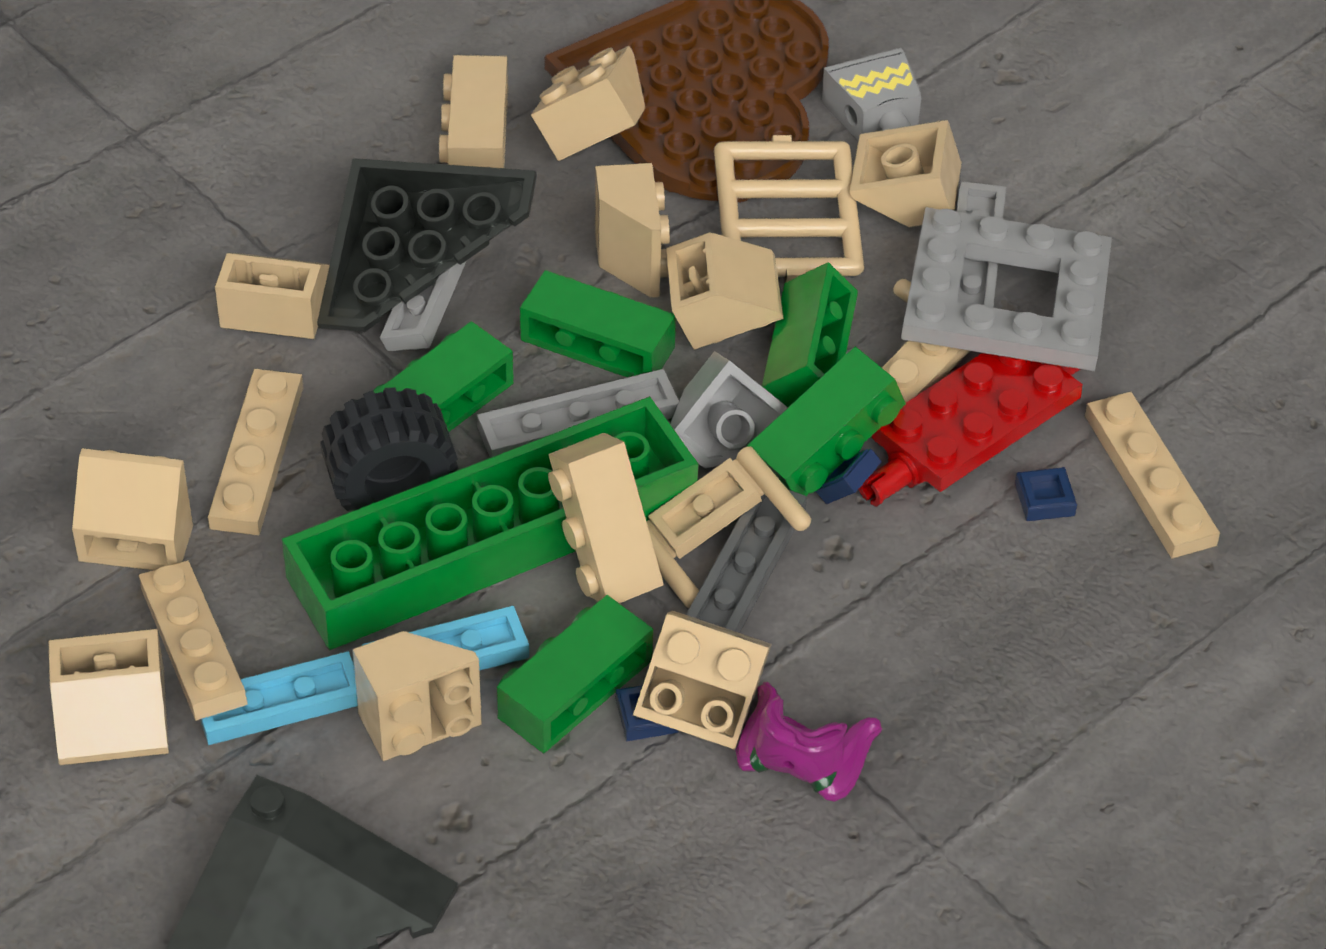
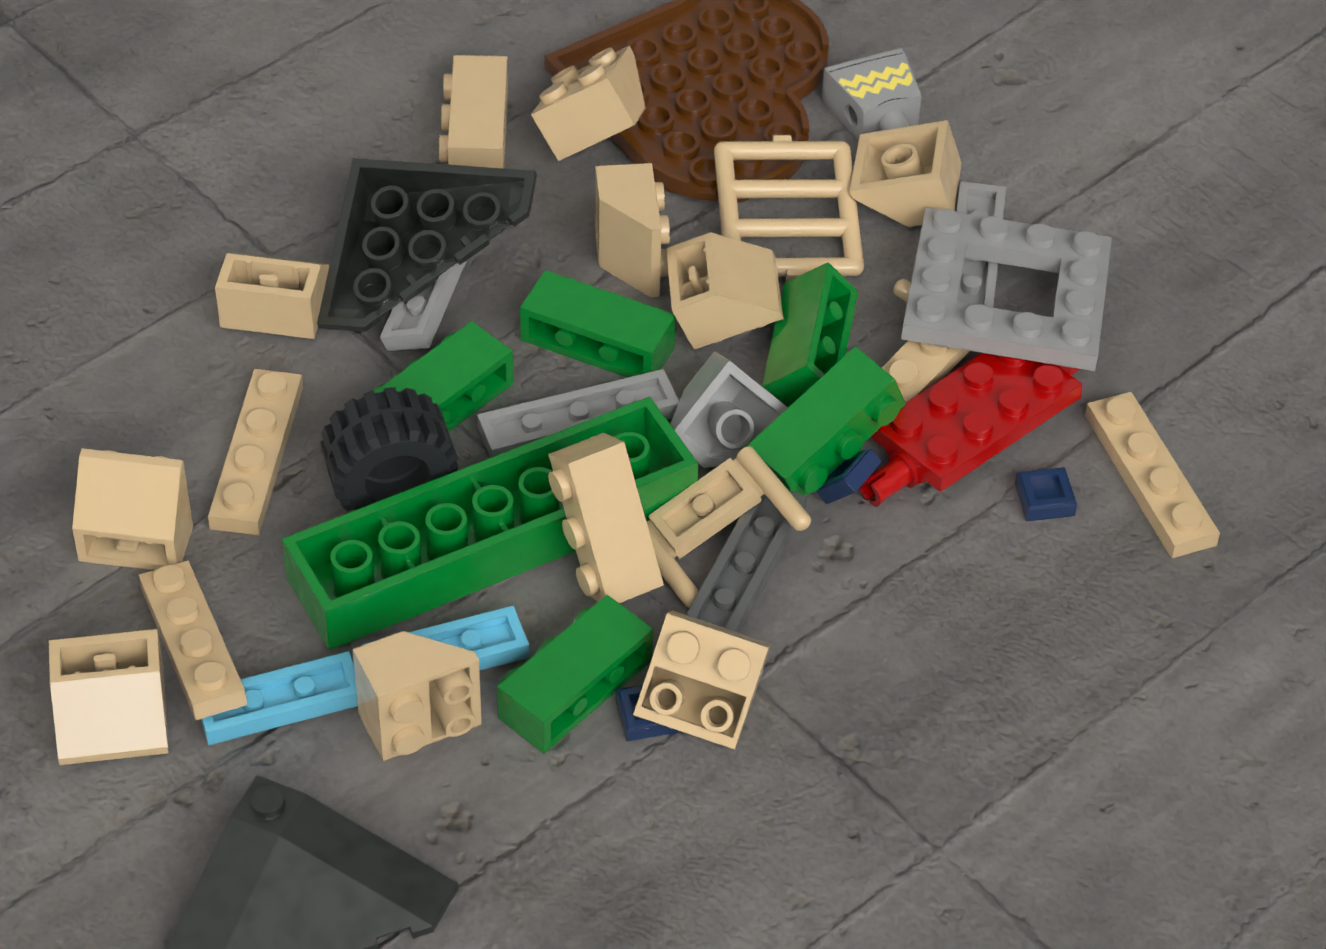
(824, 757): magenta hair -> none

